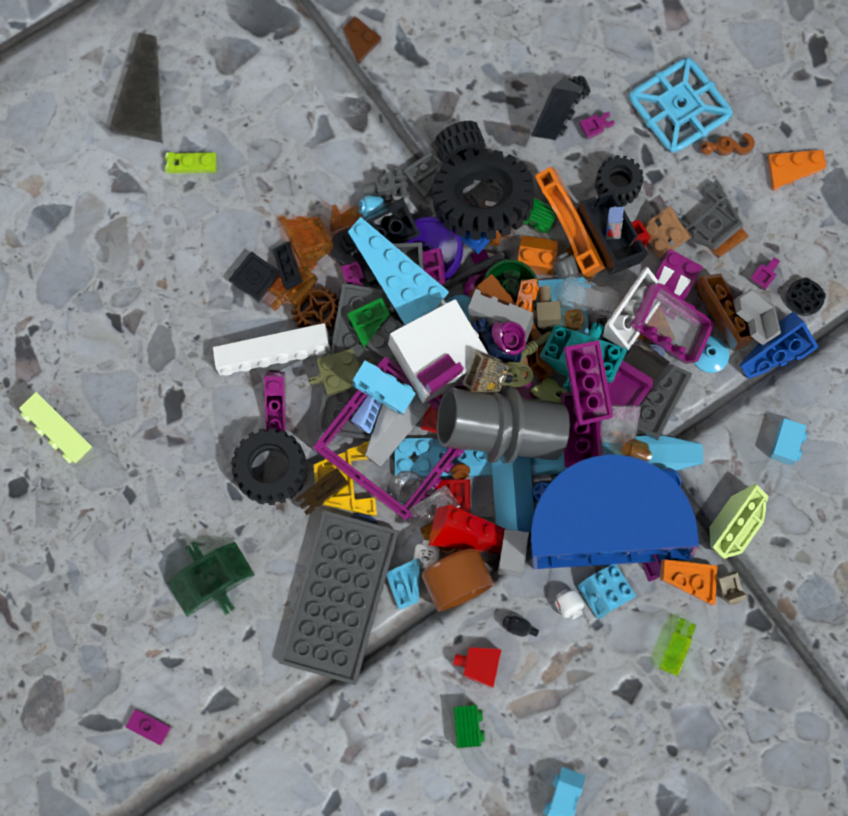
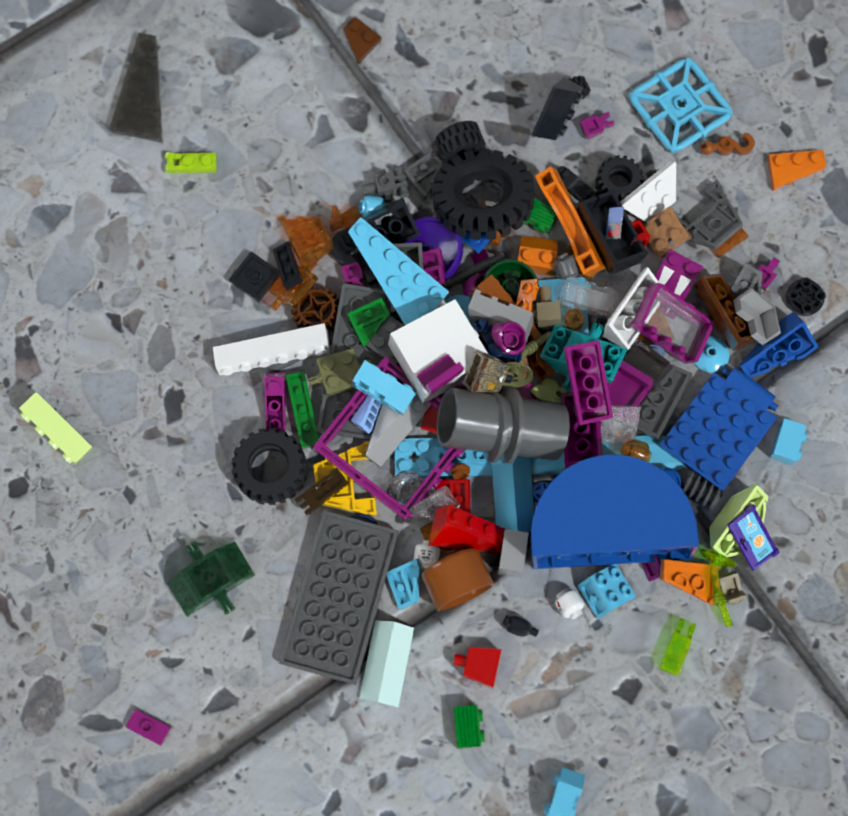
(302, 409): none -> green plate
(386, 663): none -> light aqua slope
(575, 185): none -> black piece
(654, 194): none -> white wing
(701, 490): none -> dark grey piece
(716, 562): none -> clear neon green dish
(721, 427): none -> blue plate
(748, 278): none -> dark grey wing
(757, 542): none -> door

